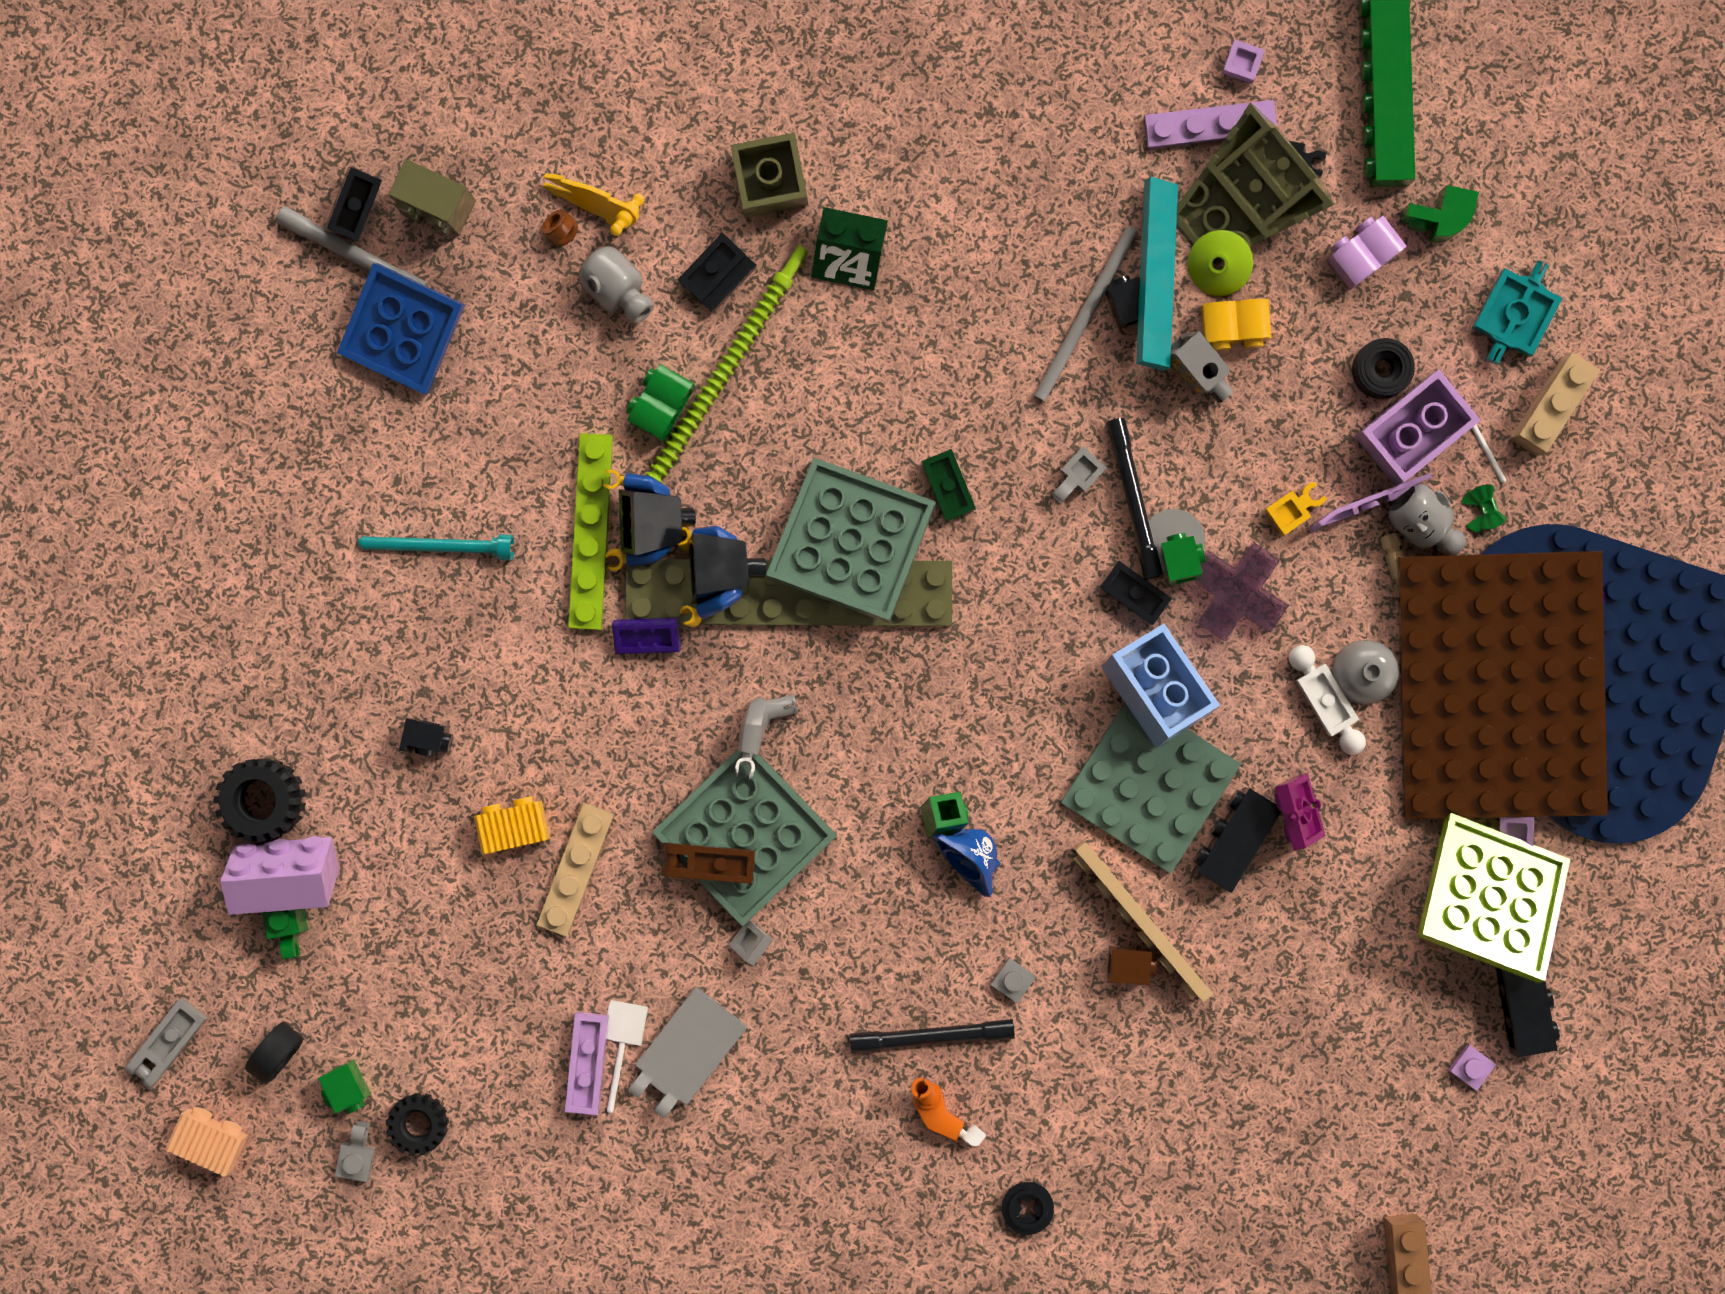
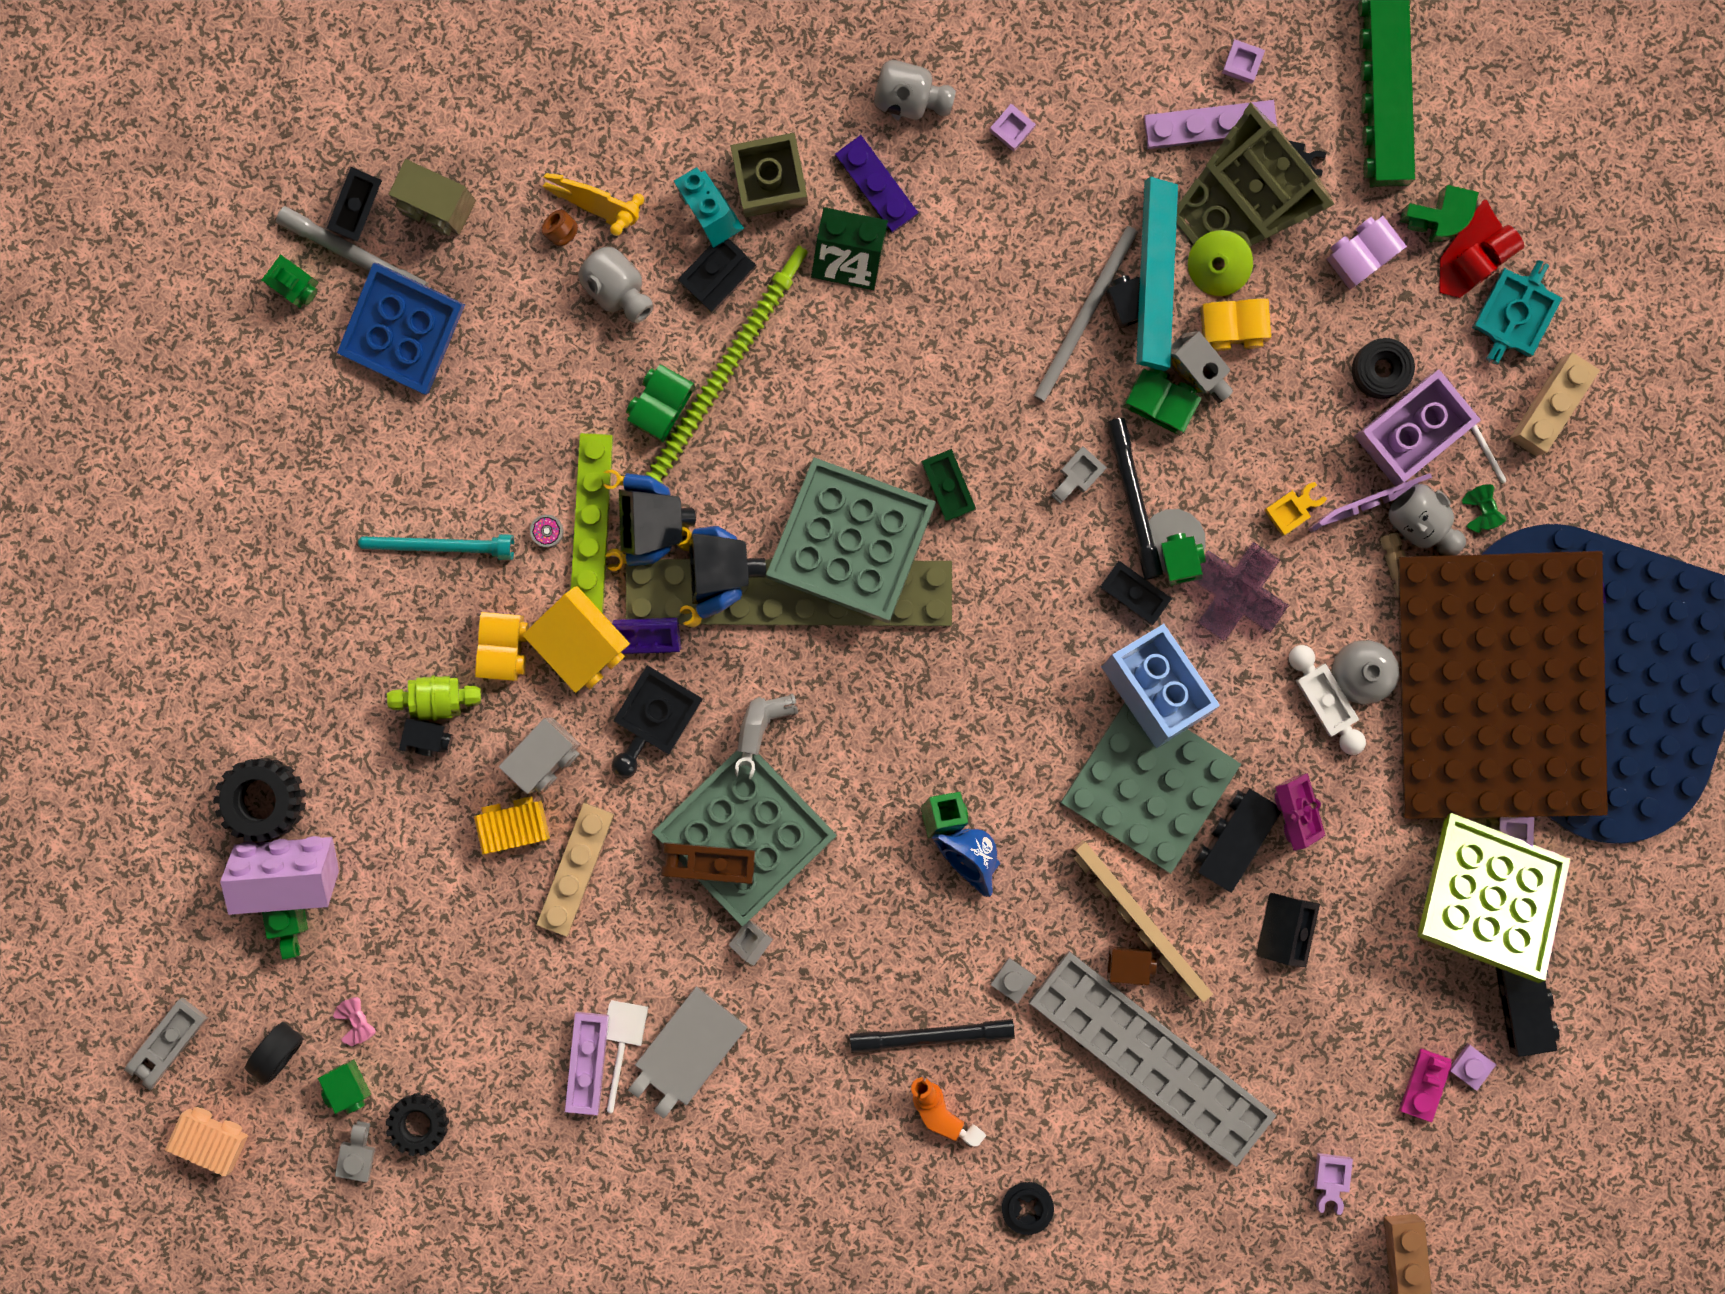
(291, 282): none -> green brick
(361, 1030): none -> bright pink piece
(434, 698): none -> lime piece
(500, 646): none -> yellow brick
(540, 756): none -> light grey brick
(547, 531): none -> tile
(577, 640): none -> yellow brick
(656, 714): none -> black plate
(708, 206): none -> teal window
(876, 183): none -> dark purple plate
(908, 91): none -> light grey piece
(1012, 127): none -> lavender plate
(1152, 1058): none -> light grey plate
(1162, 401): none -> green brick
(1288, 930): none -> black panel
(1332, 1176): none -> lavender plate
(1426, 1085): none -> dark pink plate
(1466, 258): none -> red panel

